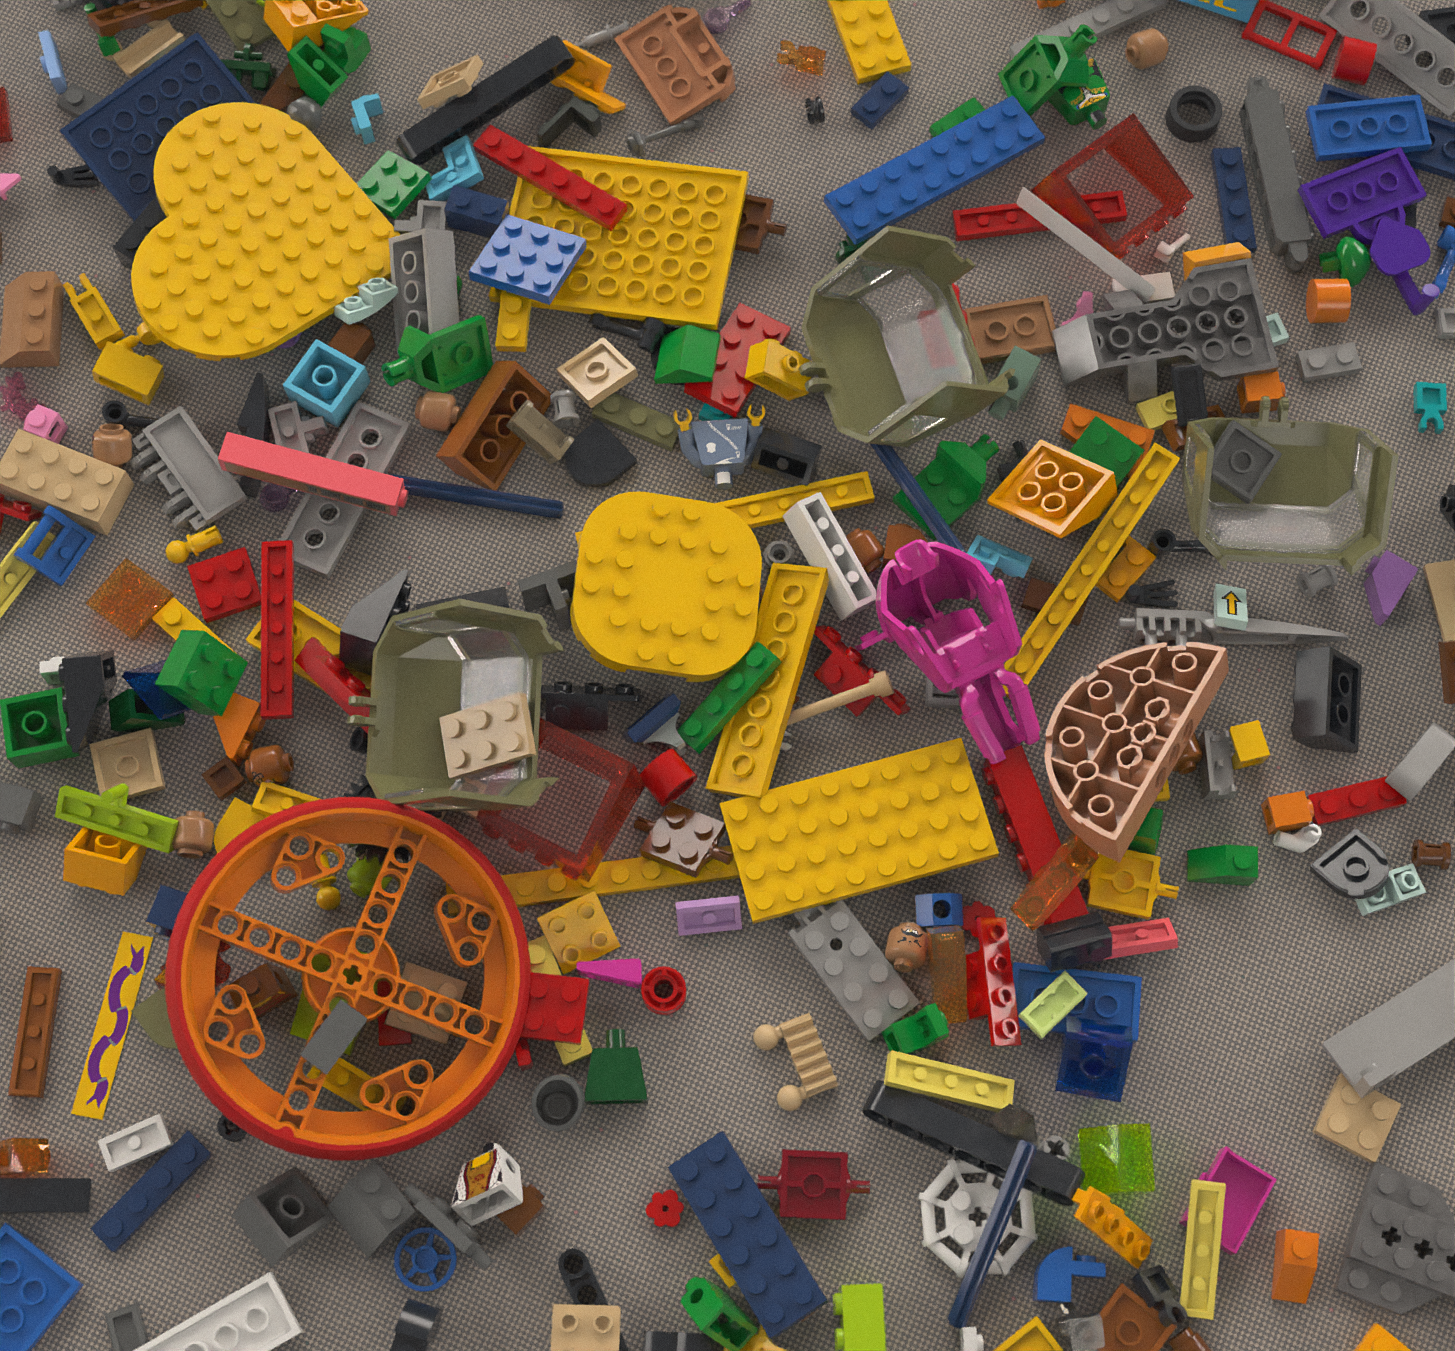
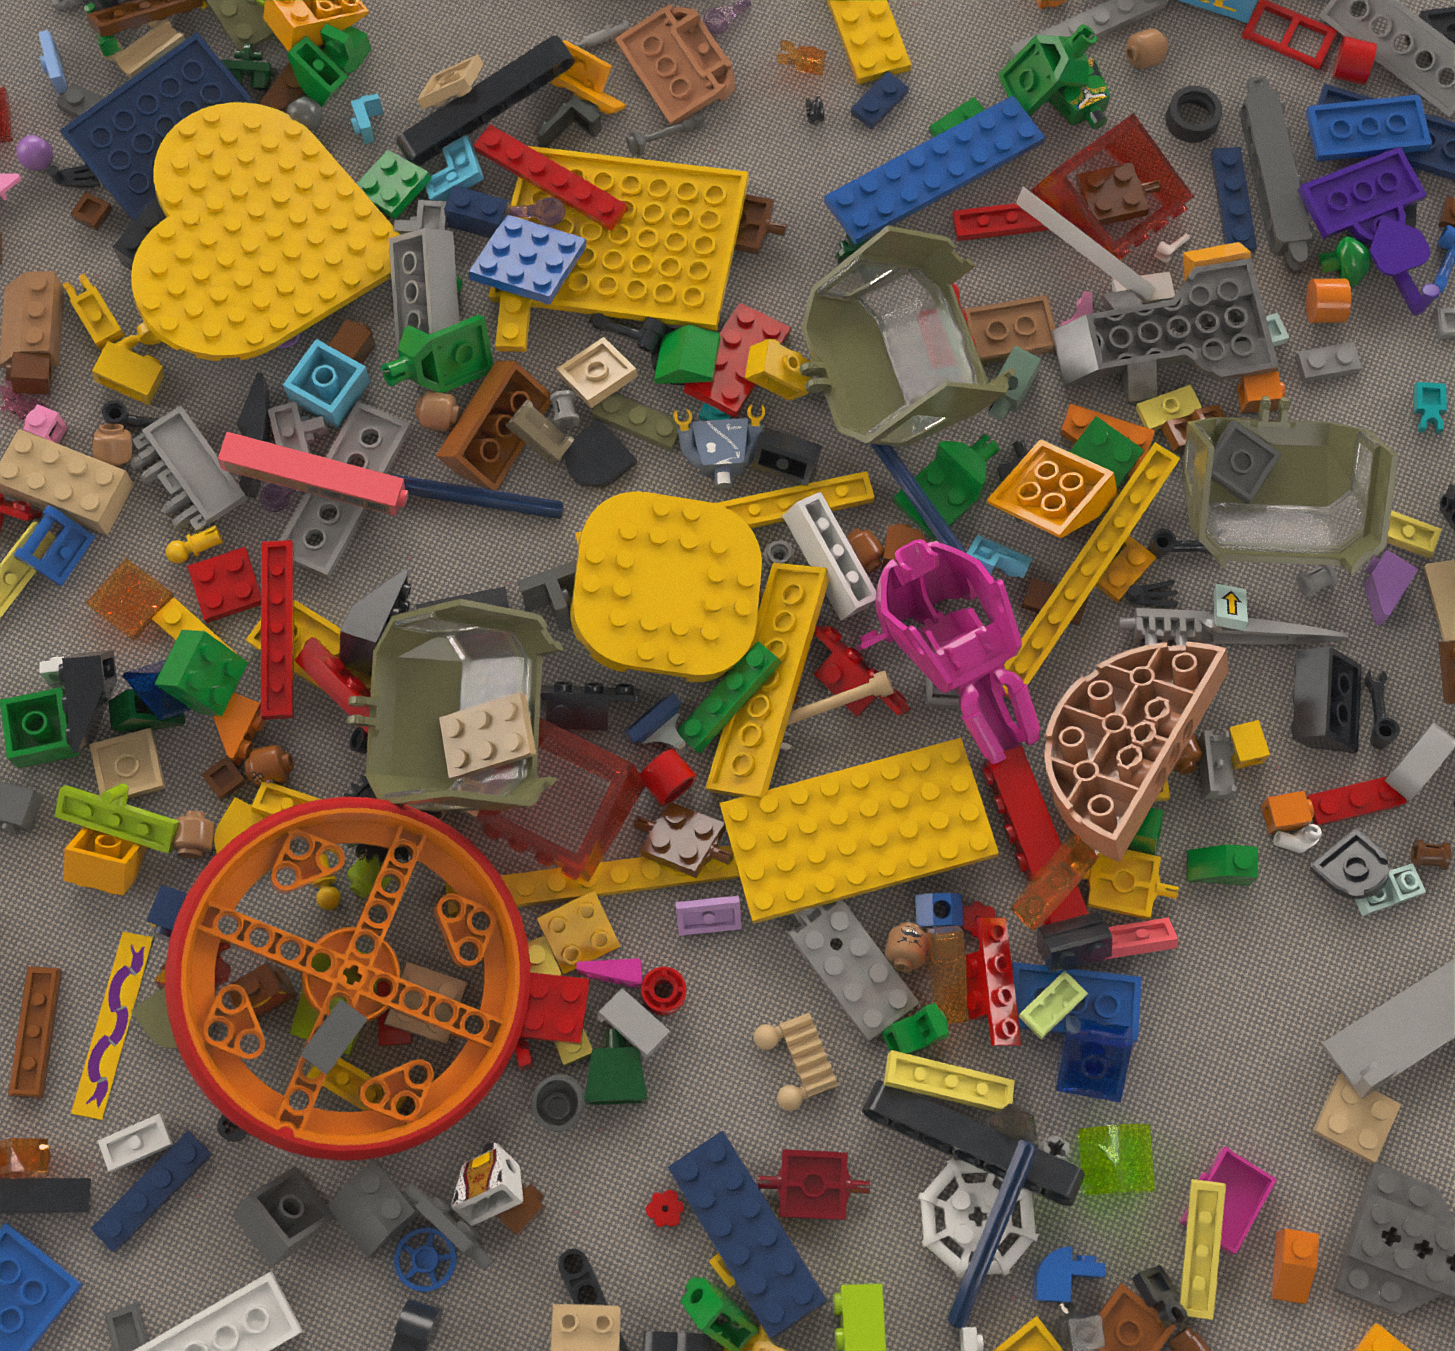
(30, 373): none -> reddish brown brick
(34, 153): none -> medium lavender piece
(91, 211): none -> reddish brown plate
(371, 299): light aqua slope -> none
(549, 211): none -> plate
(634, 1023): none -> light grey hinge
(1112, 1226): light orange bracket -> none
(1115, 193): none -> reddish brown plate
(1189, 393): black tile -> none
(1385, 728): none -> black brick
(1412, 534): none -> light yellow plate

